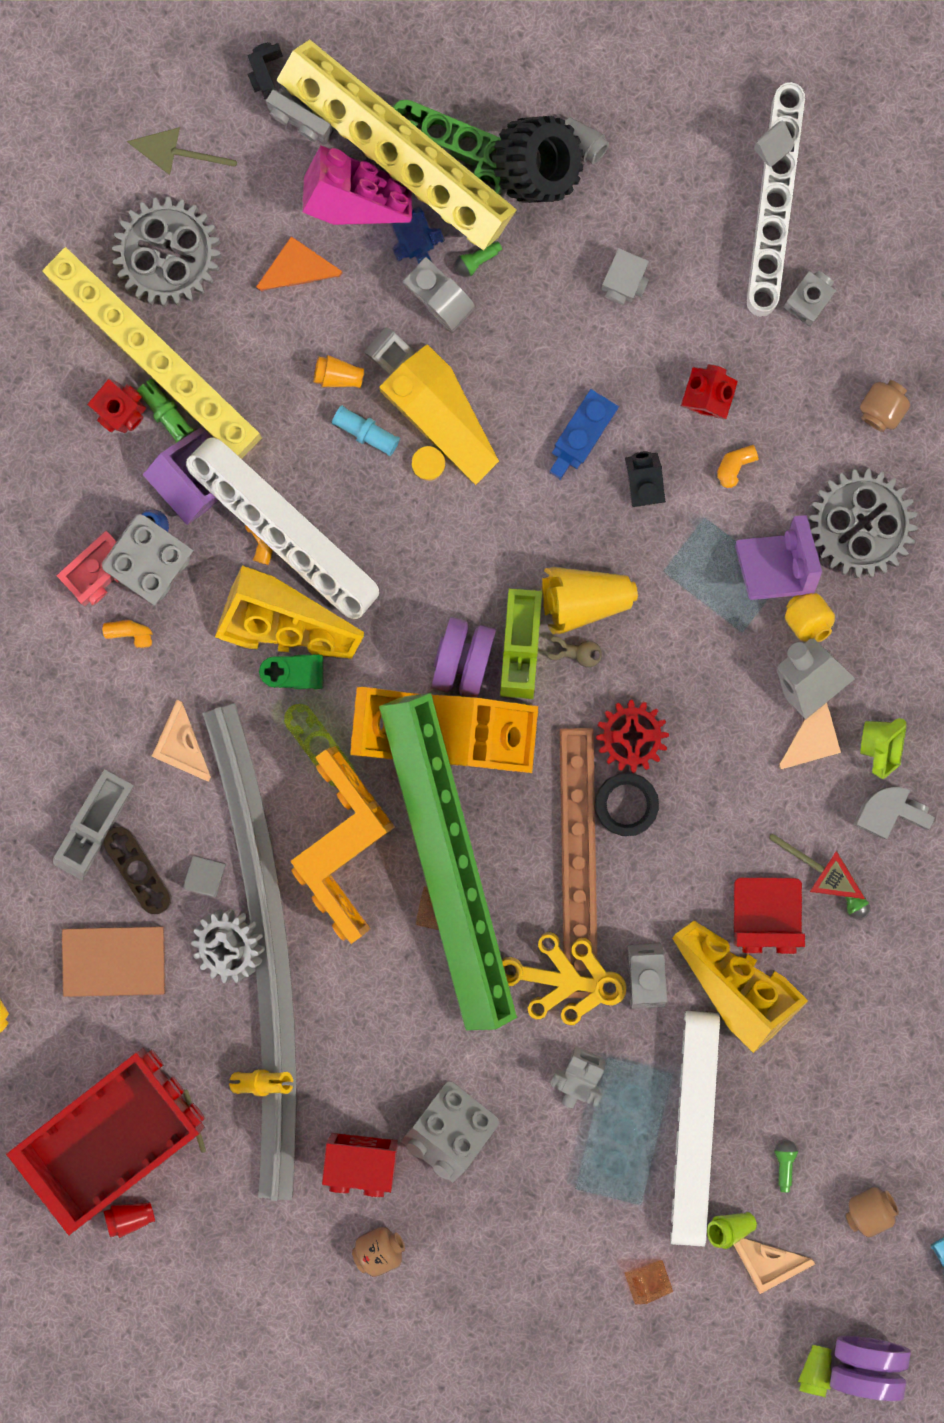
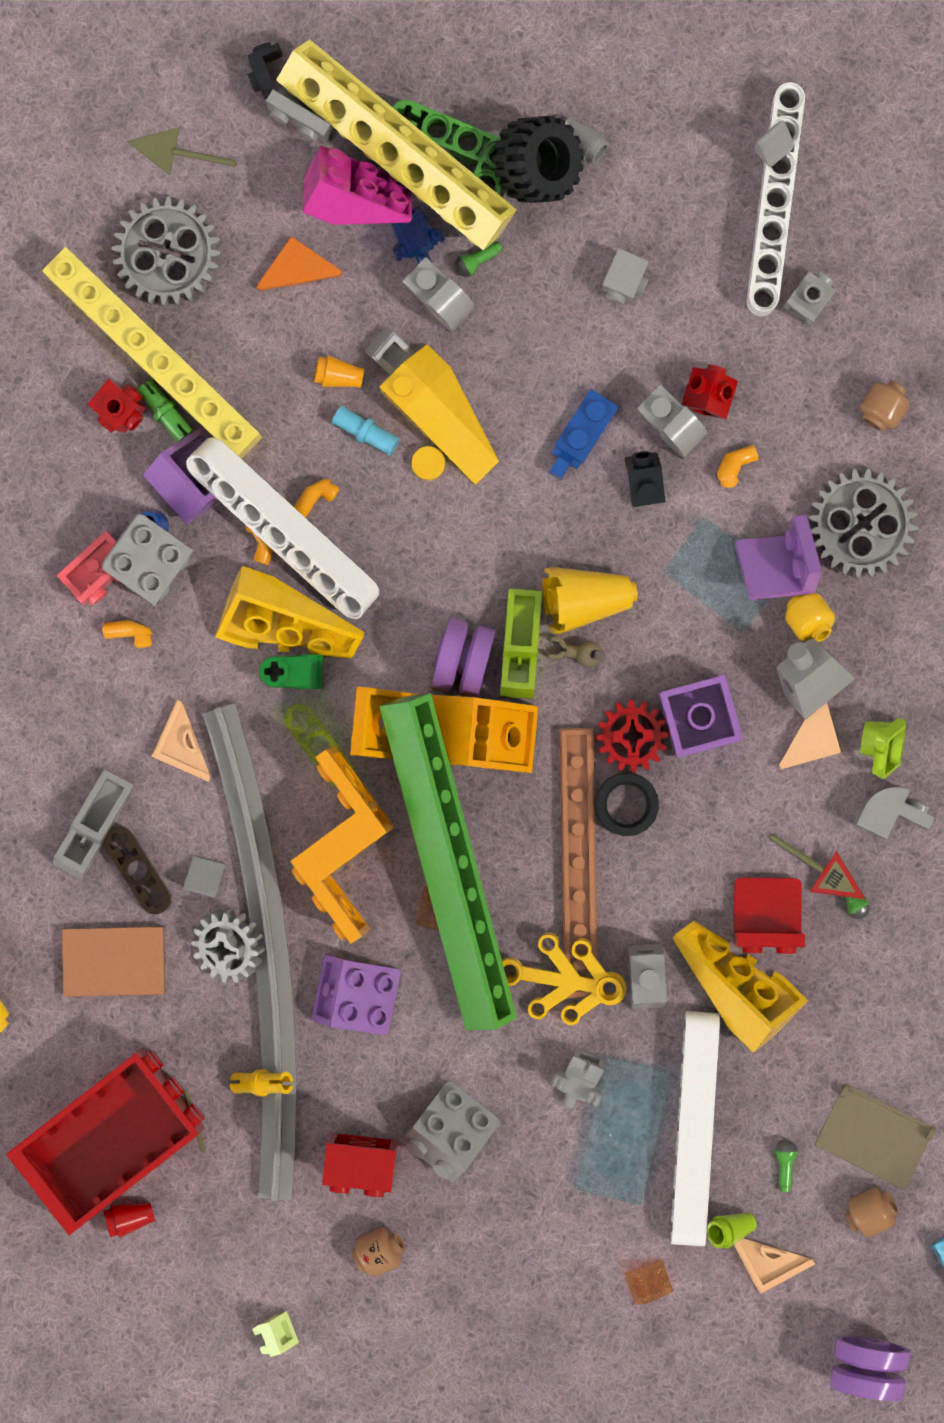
(277, 1334): none -> yellowish green tile
(310, 495): none -> light orange arm
(355, 995): none -> medium lavender bracket
(675, 423): none -> light grey brick
(700, 716): none -> medium lavender brick
(816, 1372): lime cone -> none
(875, 1136): none -> dark tan piece

